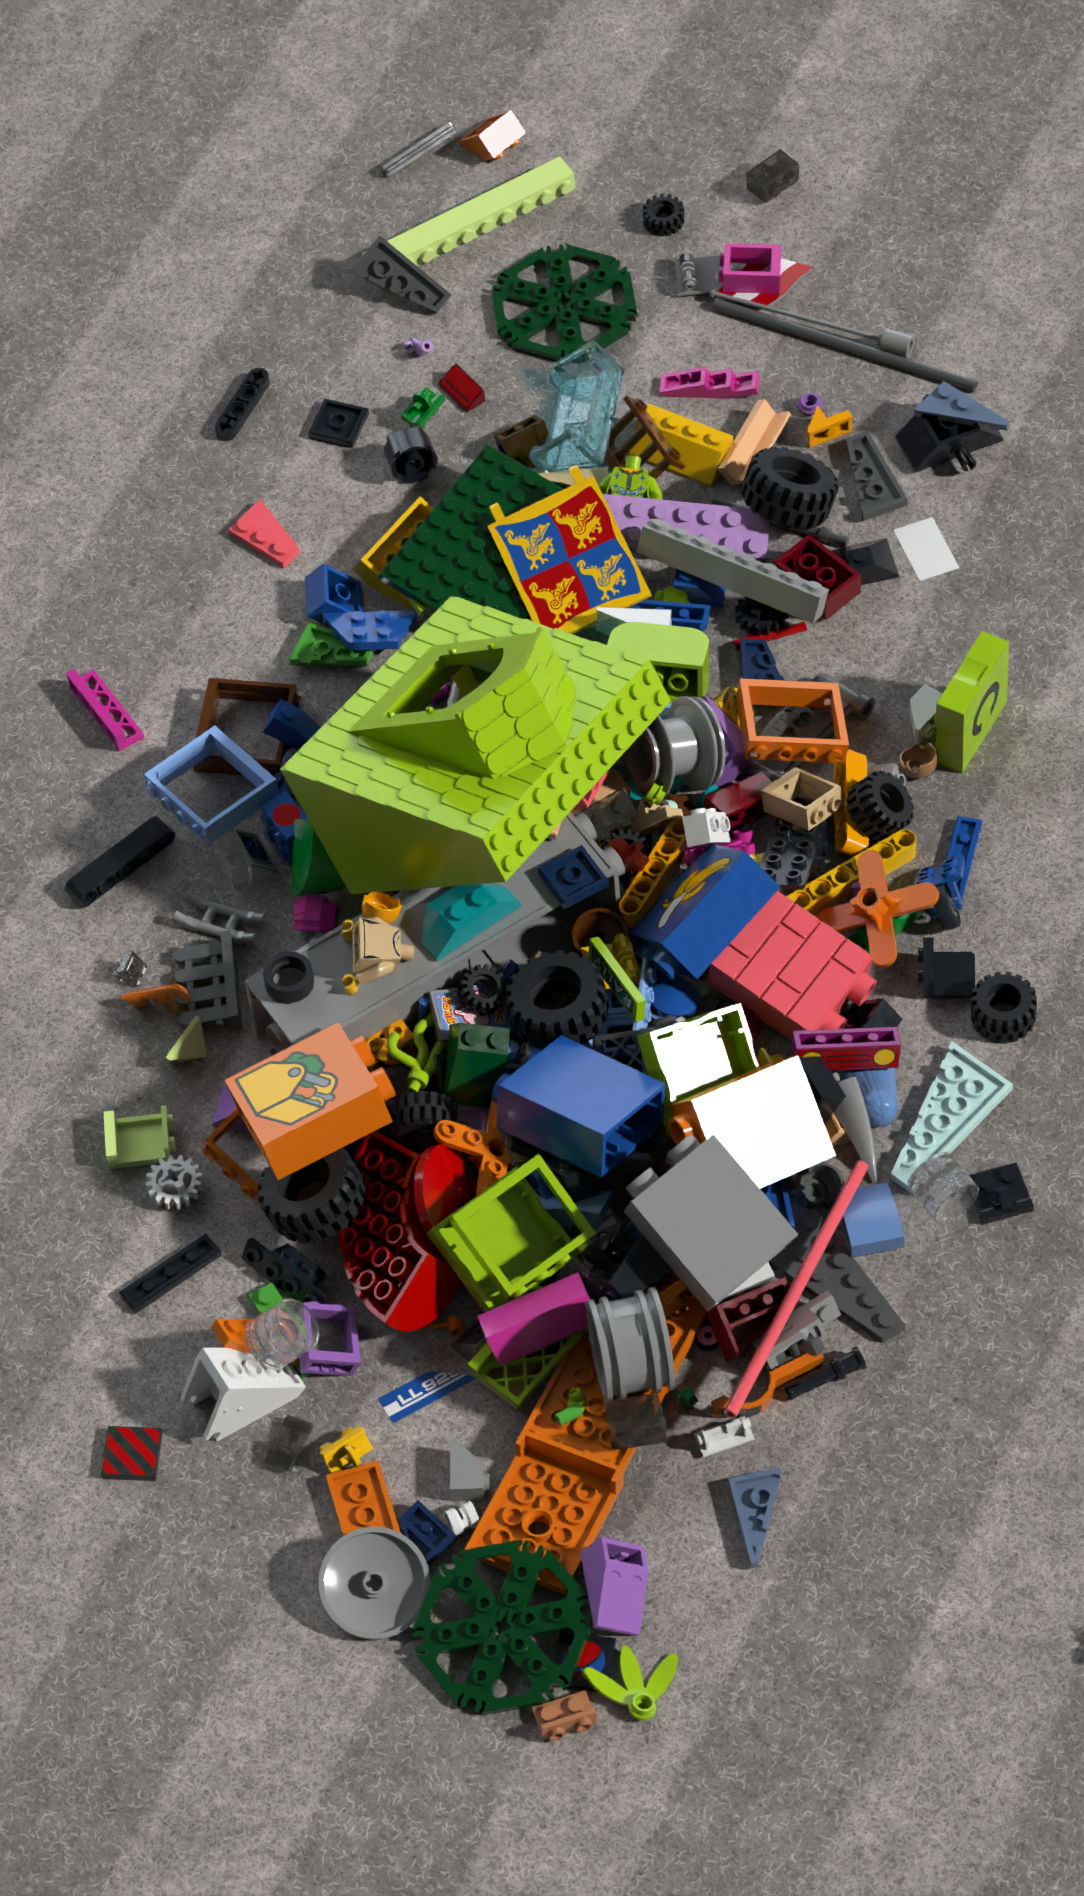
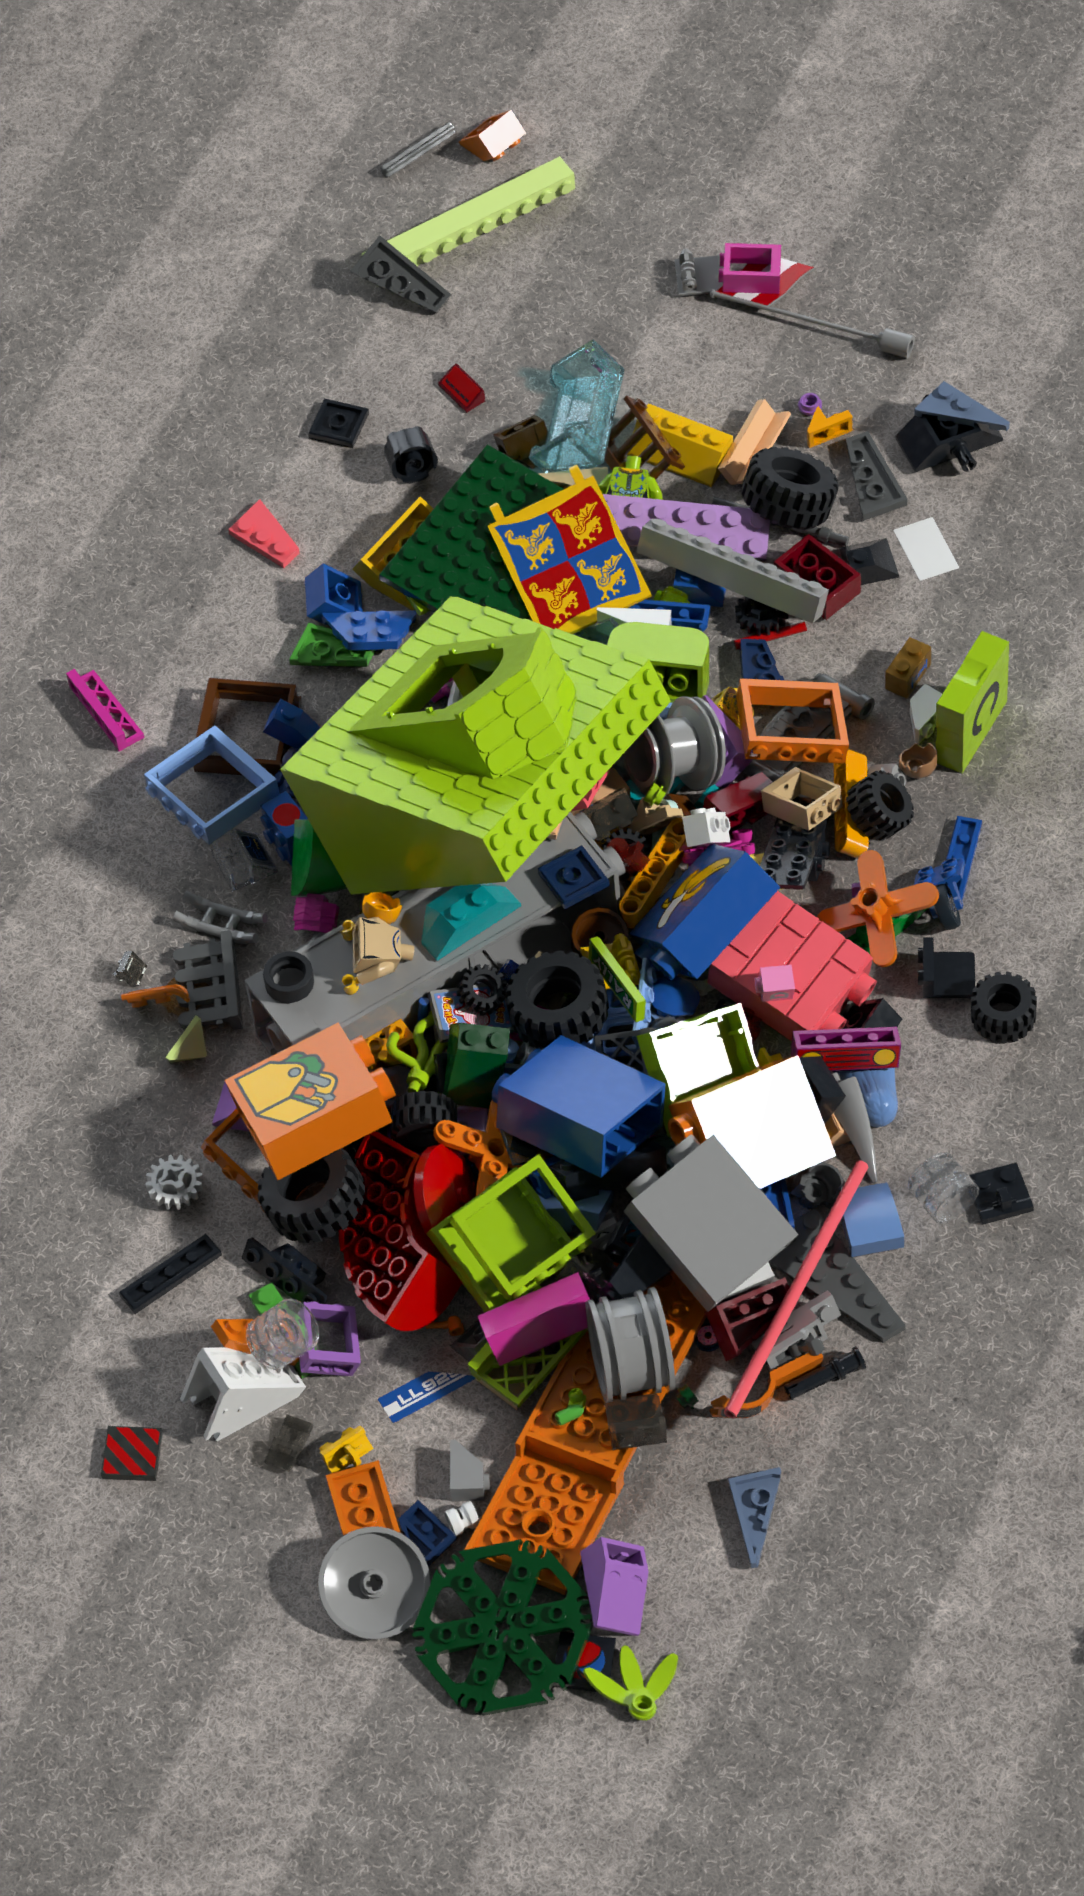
(119, 861): black beam -> none
(138, 1139): yellowish green panel -> none
(244, 405): black beam -> none
(417, 346): lavender arm -> none
(422, 408): green hips -> none
(549, 308): dark green plate -> none
(564, 1716): nougat bracket -> none
(661, 205): black tyre -> none
(668, 1292): orange slope -> none
(706, 384): dark pink slope -> none
(724, 1436): white hinge -> none
(772, 176): clear smoke brick -> none
(775, 983): none -> bright pink brick
(845, 345): dark grey piece -> none
(895, 851): yellow beam -> none
(908, 667): none -> pearl gold brick
(952, 1109): light aqua wing -> none

